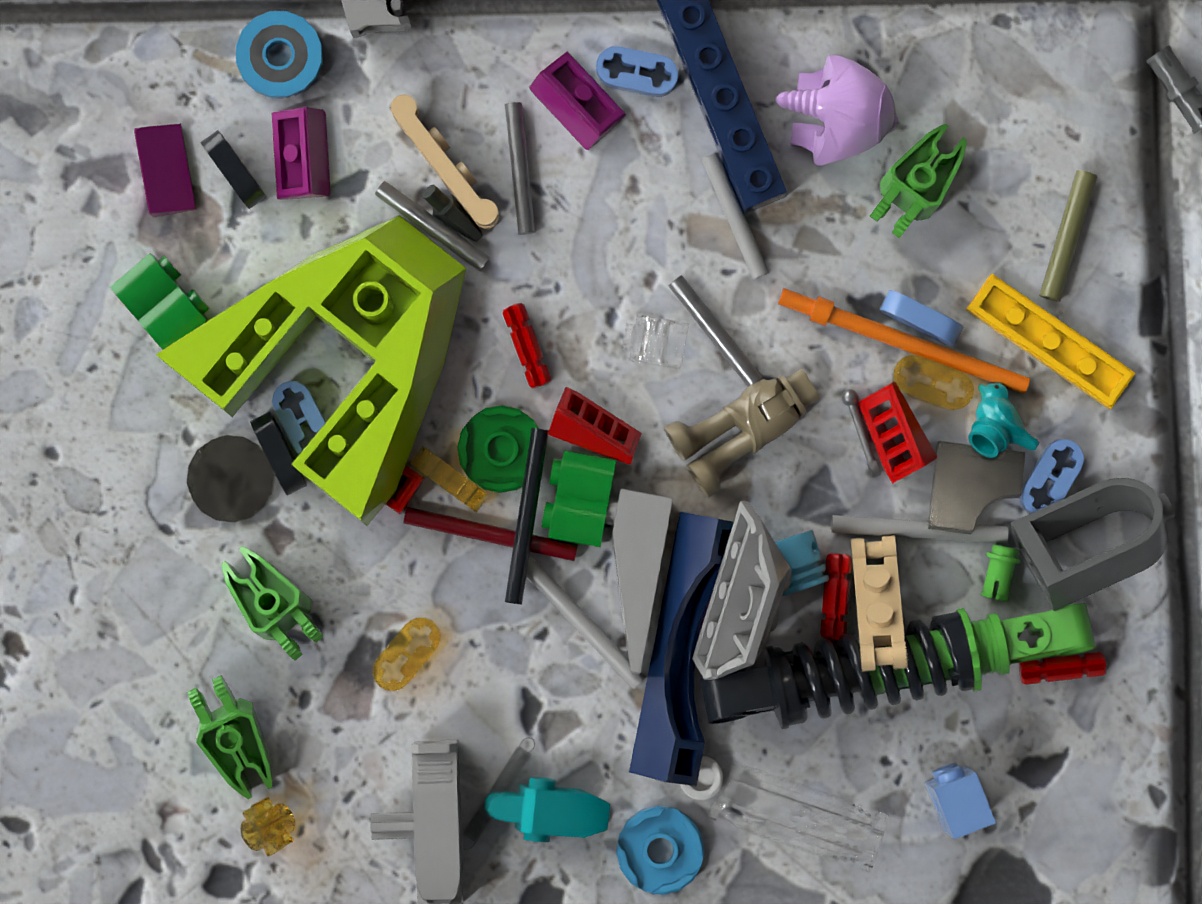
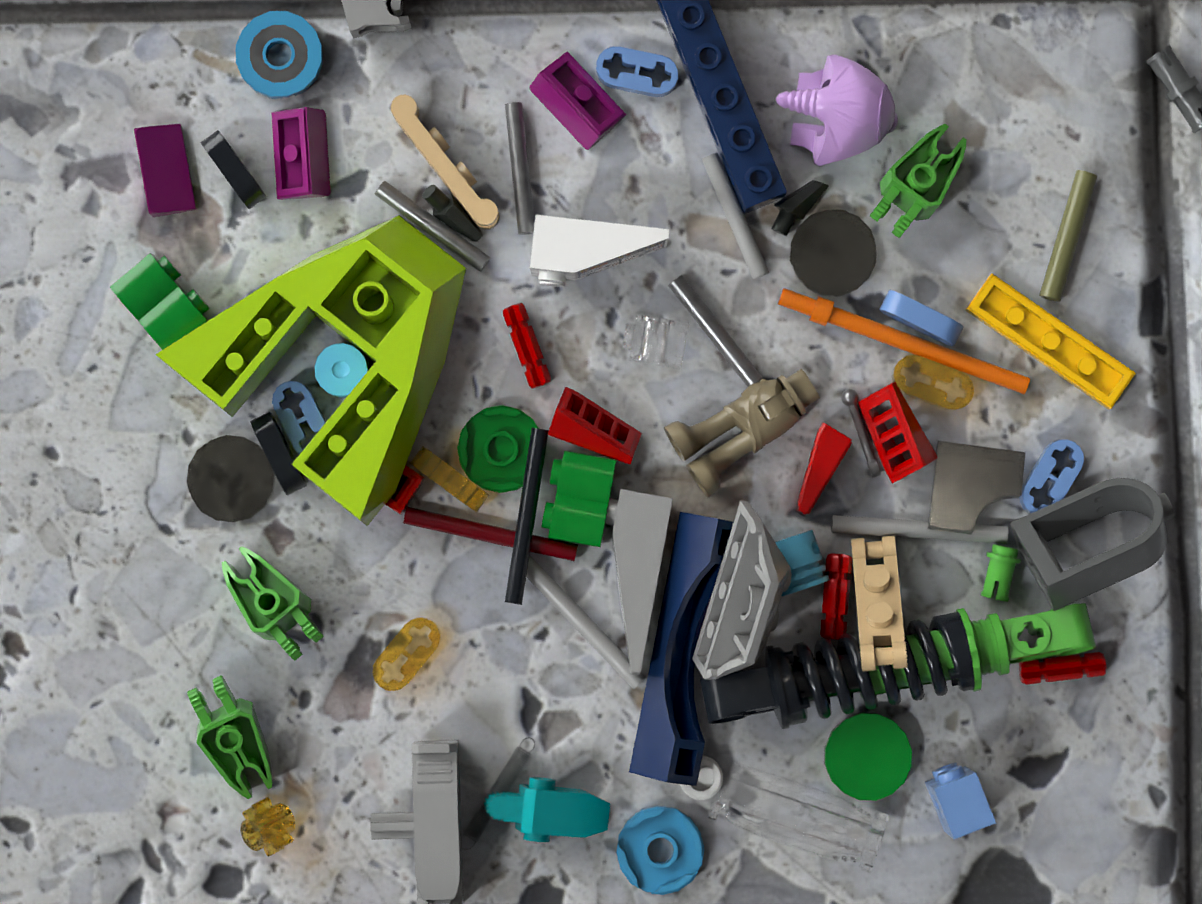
(340, 369): none -> medium azure piece
(579, 248): none -> white slope
(797, 205): none -> pearl dark grey bar
(825, 457): none -> red slope
(833, 253): none -> clear smoke tile
(868, 756): none -> green tile
(998, 423): teal animal -> none

